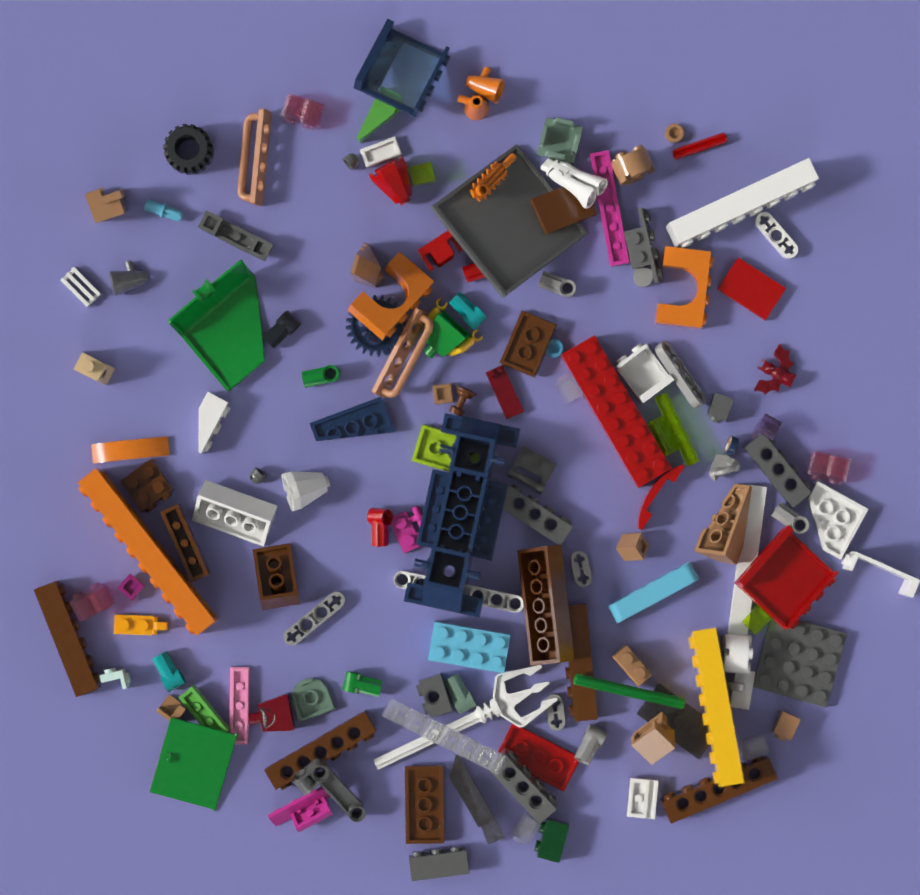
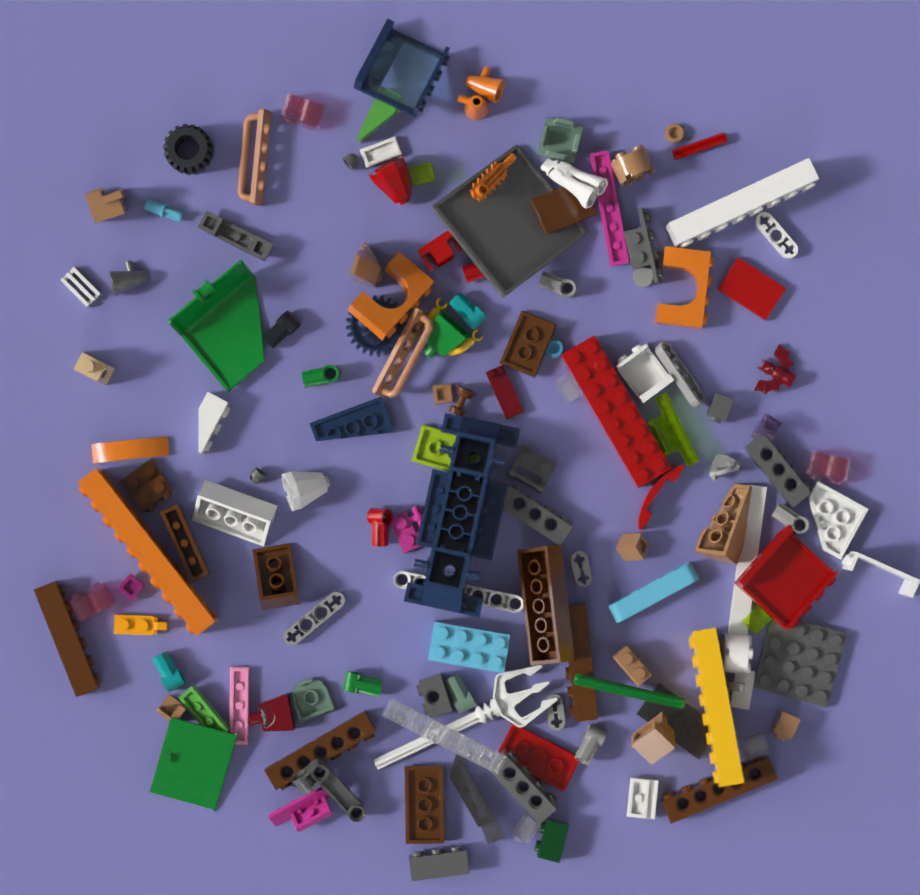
(112, 674): light aqua bracket -> none
(731, 445): dark blue tile -> none

